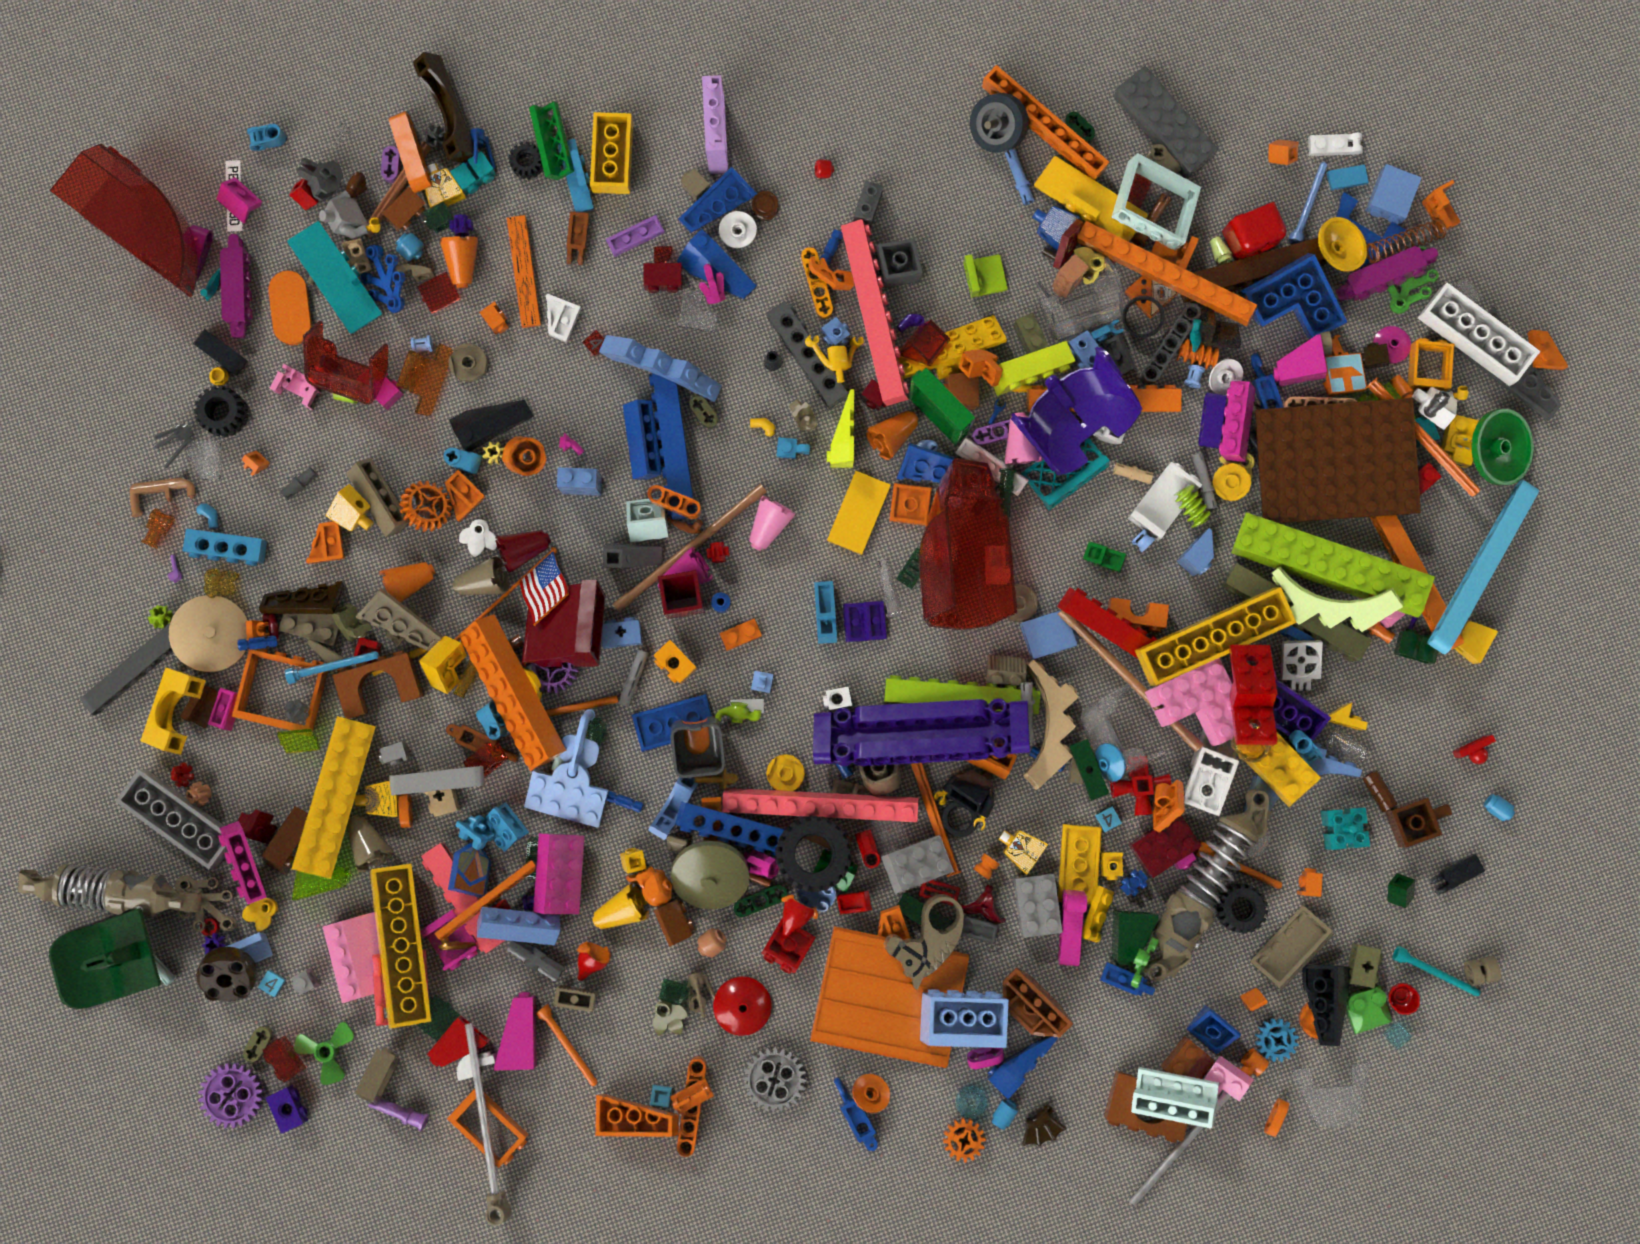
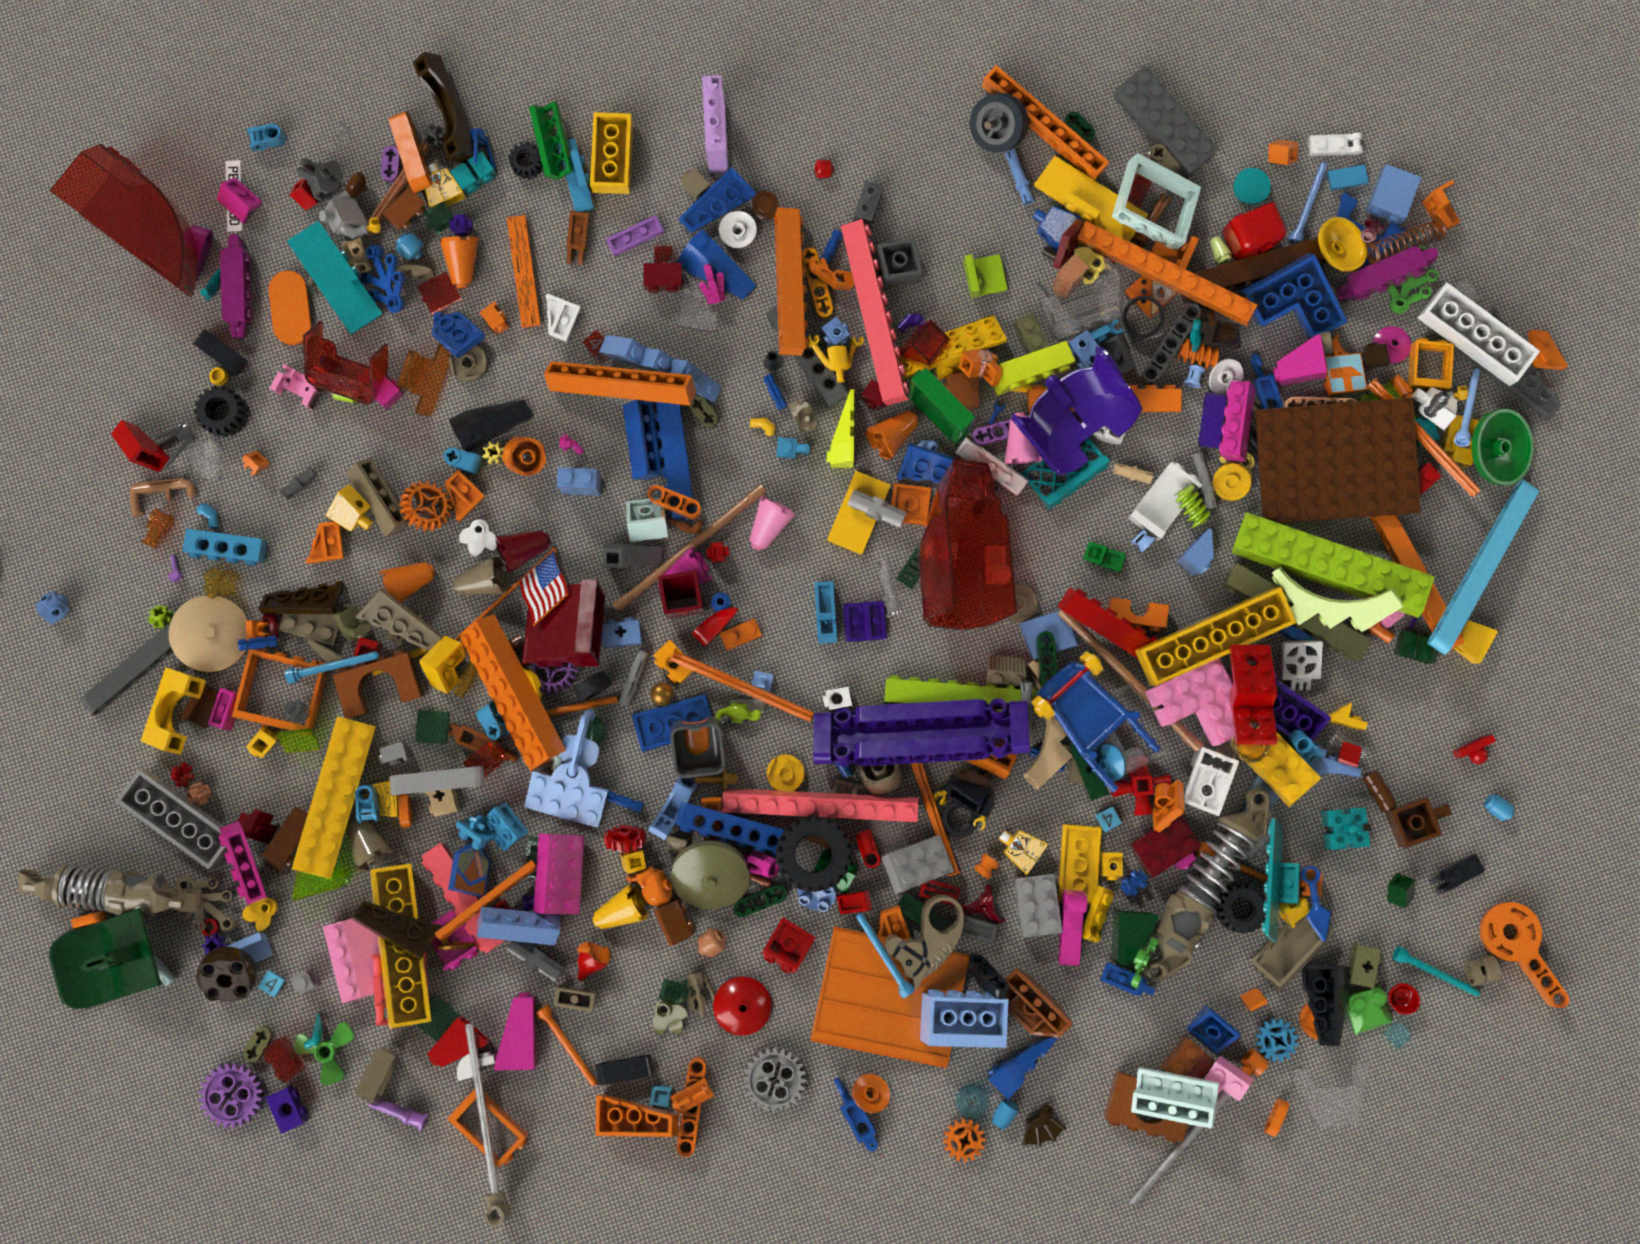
(53, 607): none -> medium blue brick
(88, 919): none -> orange beam
(139, 446): none -> red slope
(266, 735): none -> yellow brick
(317, 1034): none -> teal bar
(367, 805): none -> dark azure piece
(397, 928): none -> dark brown wing
(422, 344): light blue bush -> none
(432, 727): none -> clear green piece
(456, 332): none -> blue tile
(592, 686): none -> black tyre
(620, 383): none -> orange brick
(624, 1069): none -> black beam
(625, 838): none -> red gear
(661, 694): none -> pearl gold piece
(713, 625): none -> red piece
(741, 686): none -> orange axle
(775, 392): none -> blue axle
(790, 281): none -> orange brick
(795, 915): red hat -> none
(876, 508): none -> light grey piece
(905, 988): none -> dark azure piece
(979, 967): none -> black beam
(985, 1057): dark pink beam -> none
(986, 357): none -> clear hand
(1005, 487): clear green pin -> none
(1041, 645): none -> dark green beam
(1086, 711): none -> blue piece
(1251, 186): none -> teal tile
(1282, 883): none -> teal bracket
(1294, 912): none -> yellow brick
(1318, 916): none -> blue piece
(1349, 754): none -> red slope
(1373, 228): none -> dark red hinge
(1463, 436): none -> light blue piece
(1521, 945): none -> orange beam

